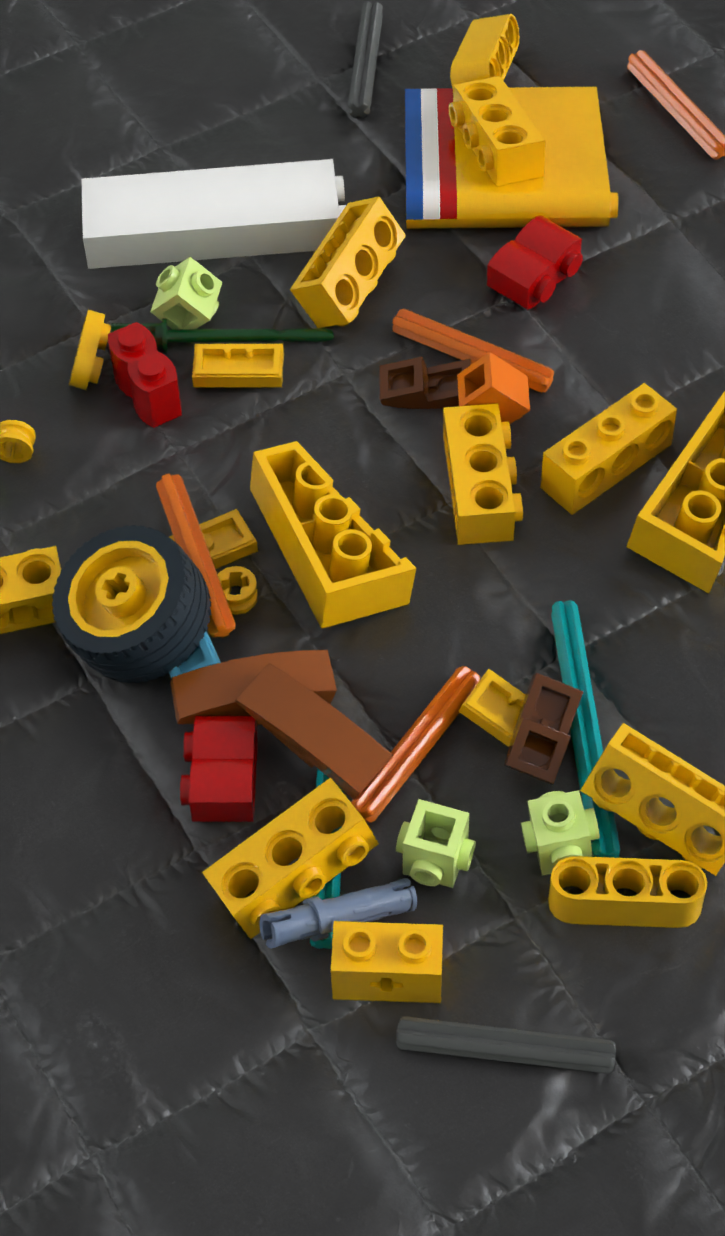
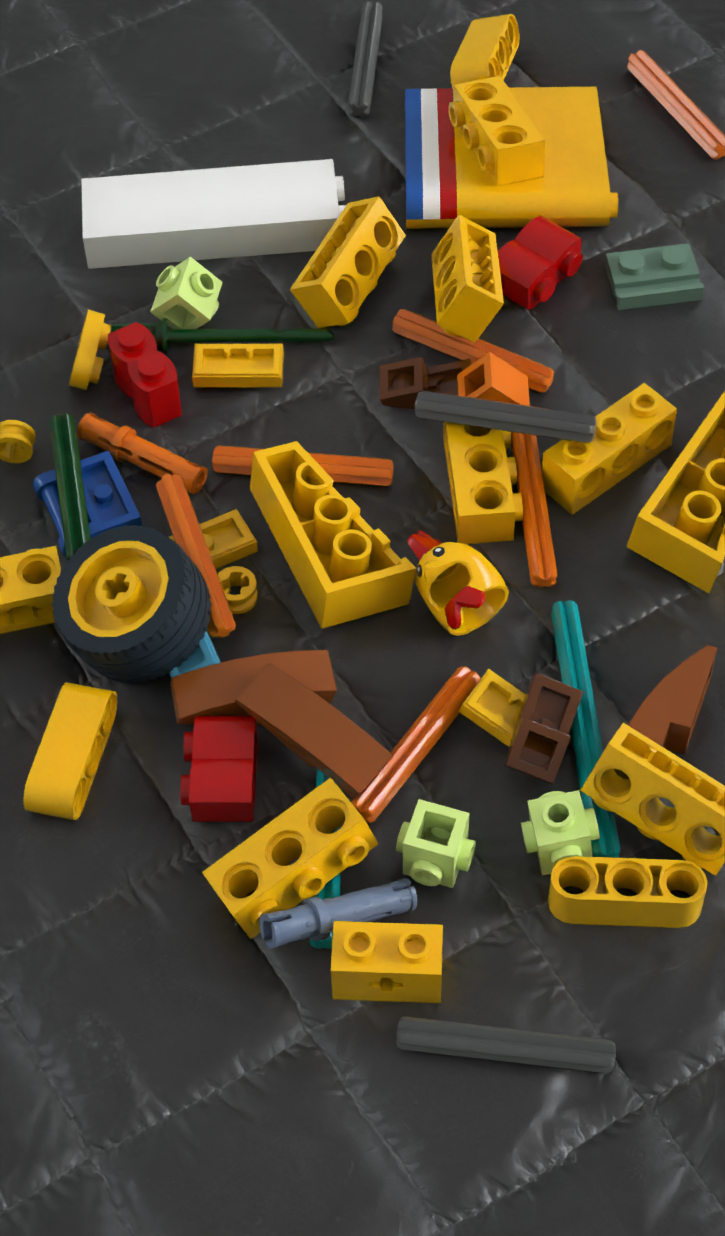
(69, 482): none -> dark green axle
(70, 751): none -> yellow beam
(105, 496): none -> blue plate
(126, 445): none -> orange pin
(339, 467): none -> orange axle
(457, 583): none -> yellow piece
(466, 279): none -> yellow brick
(506, 416): none -> dark grey axle
(535, 511): none -> orange axle
(654, 276): none -> sand green plate
(675, 703): none -> dark orange slope

